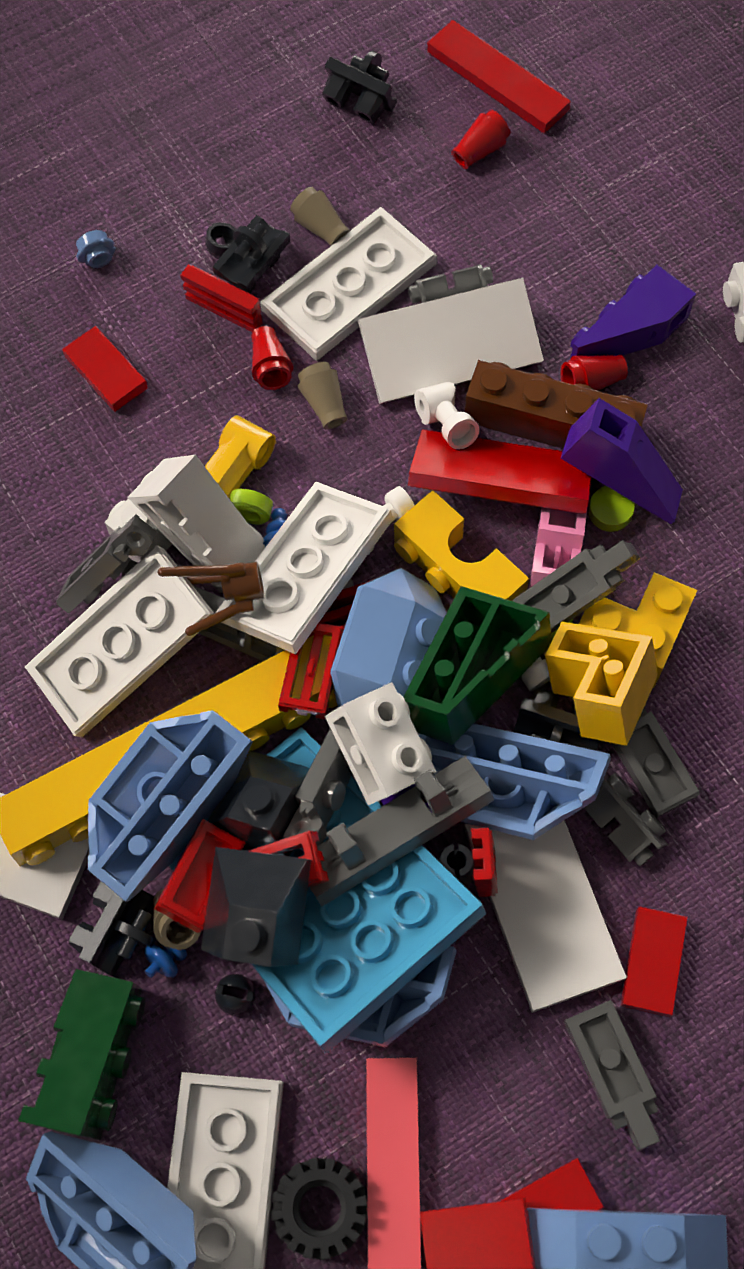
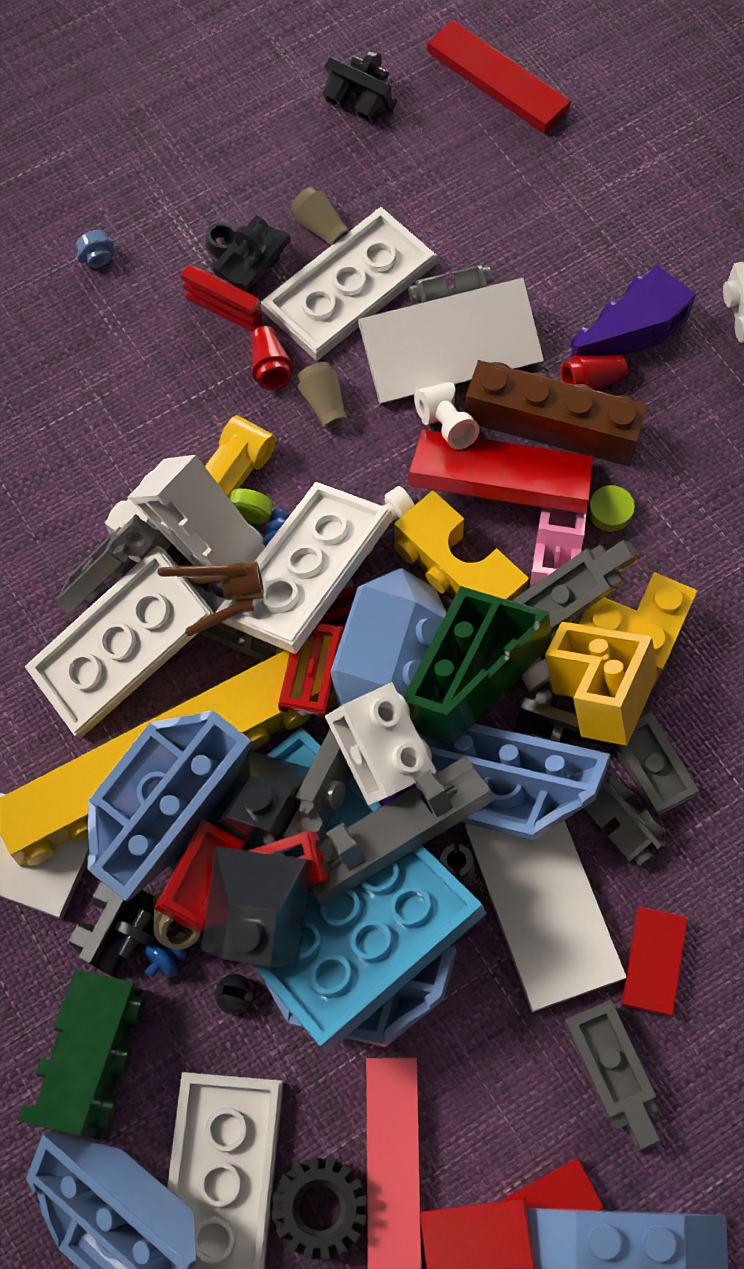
(105, 368): red tile -> none
(483, 138): red cone -> none
(485, 862): red tile -> none
(622, 457): dark purple slope -> none

